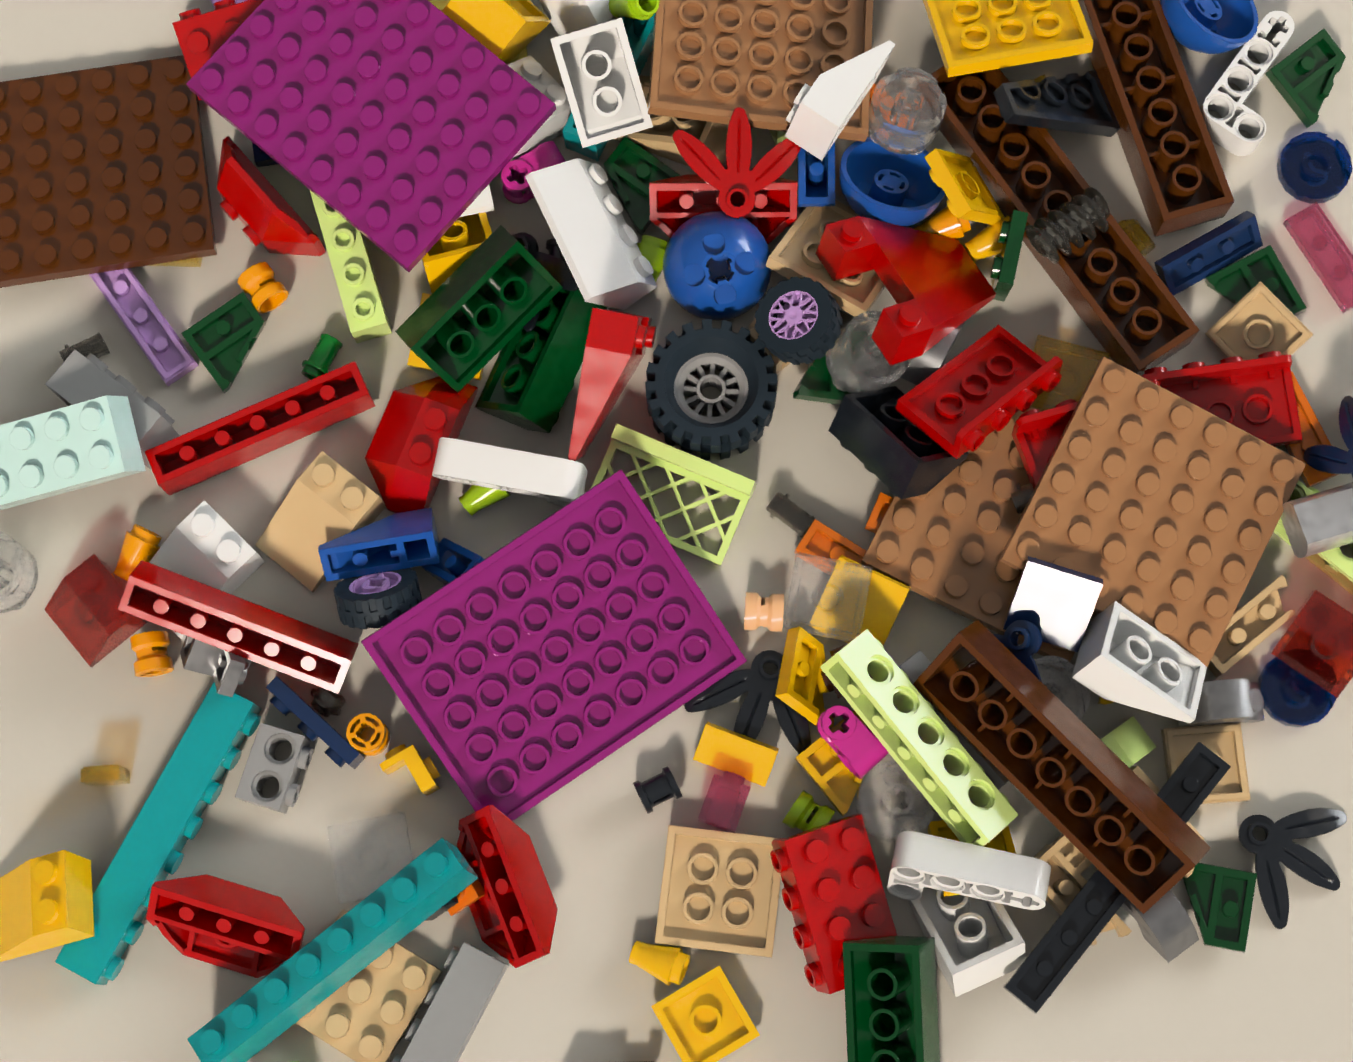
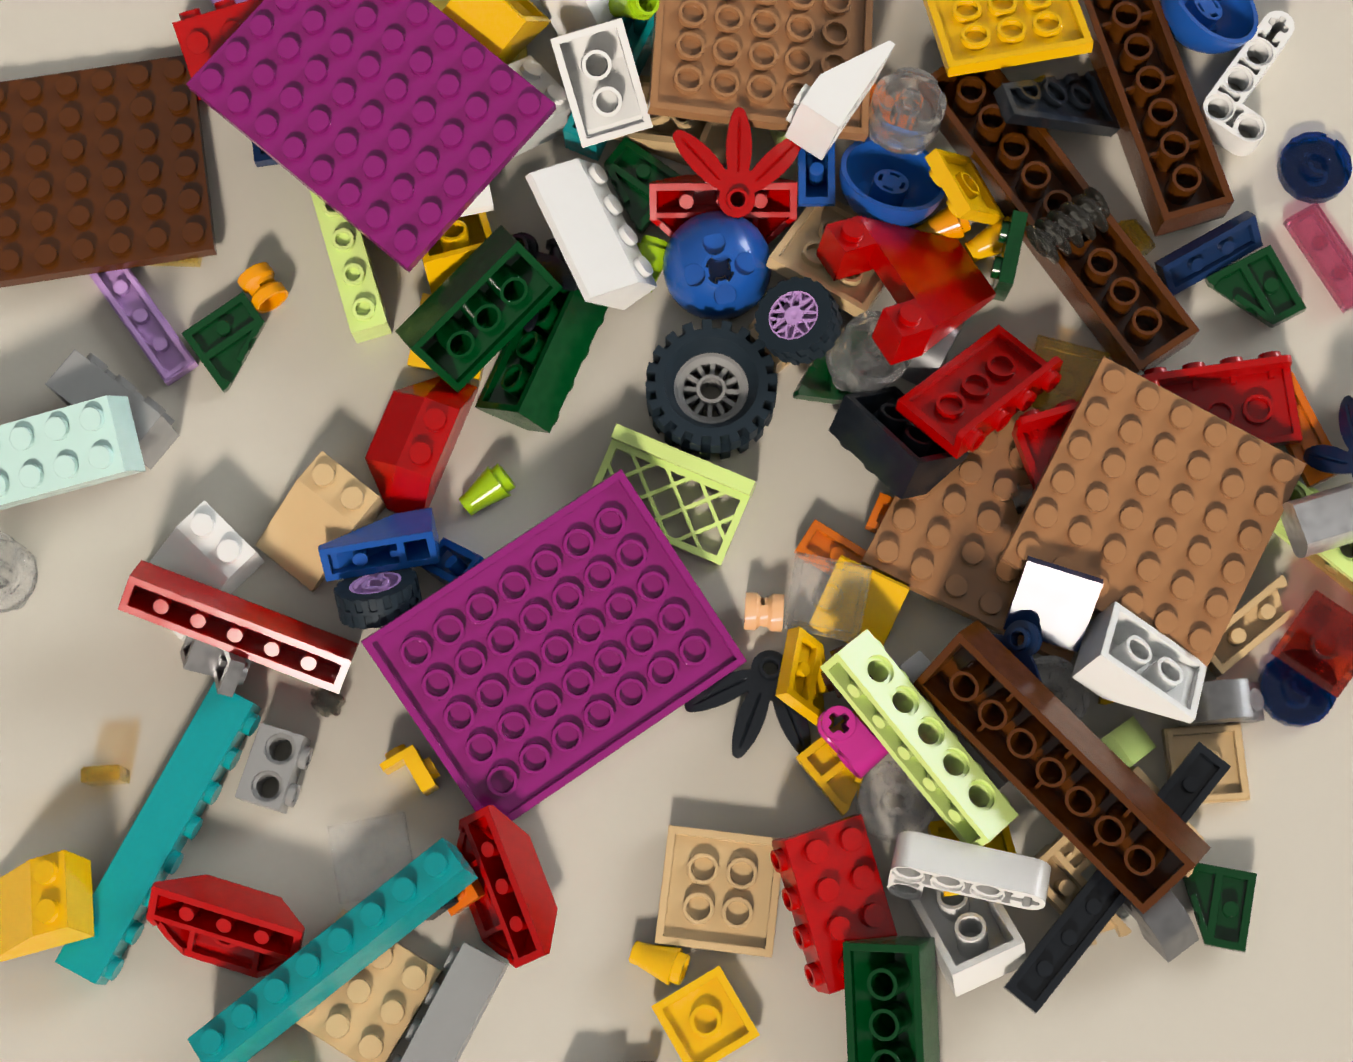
(88, 610): clear red slope -> none
(94, 345): clear smoke pin -> none
(137, 546): light orange cone -> none
(151, 653): light orange wheel -> none
(260, 428): red brick -> none
(261, 207): red wedge -> none
(313, 724): dark blue plate -> none
(321, 357): green pin -> none
(370, 741): light orange wheel -> none
(510, 470): white beam -> none
(540, 157): dark pink piece -> none
(611, 355): wedge -> none
(657, 789): black bush -> none
(724, 801): clear pink brick -> none
(735, 753): yellow tile -> none
(790, 513): clear smoke pin -> none
(802, 810): lime wheel -> none
(1258, 326): tan tile -> none
(1280, 847): black plant -> none
(1308, 75): dark green wing -> none

